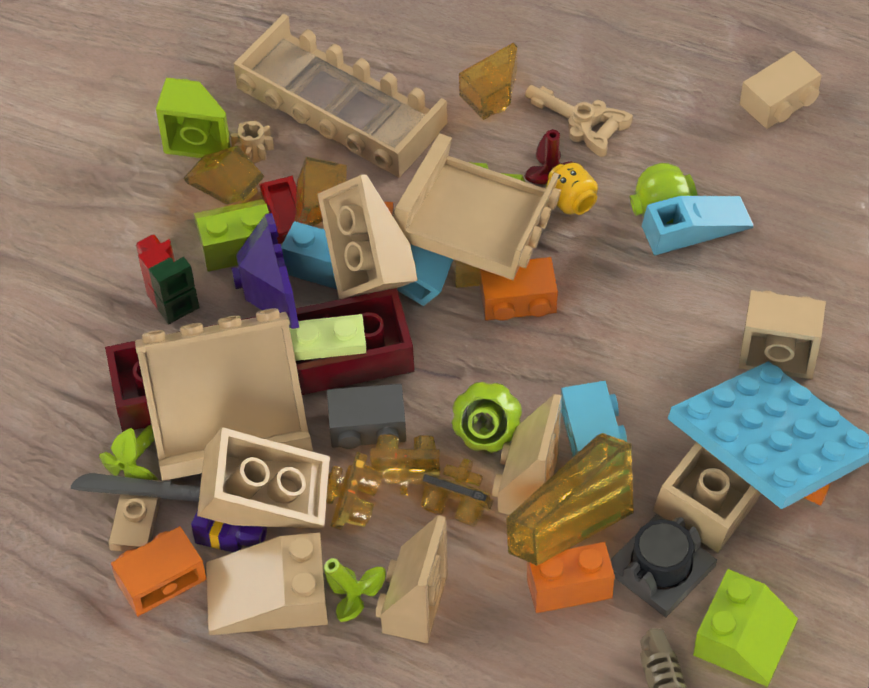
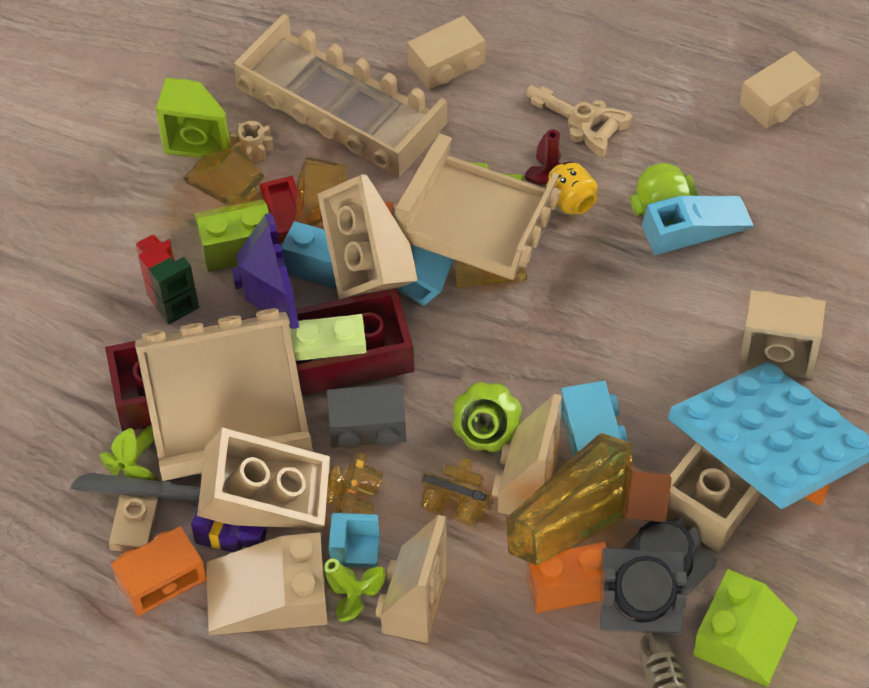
(355, 539): none -> medium azure panel
(405, 465): clear yellow hips -> none
(446, 52): none -> tan brick
(490, 82): clear yellow slope -> none
(529, 294): orange brick -> none
(643, 589): none -> piece
(645, 495): none -> dark orange panel

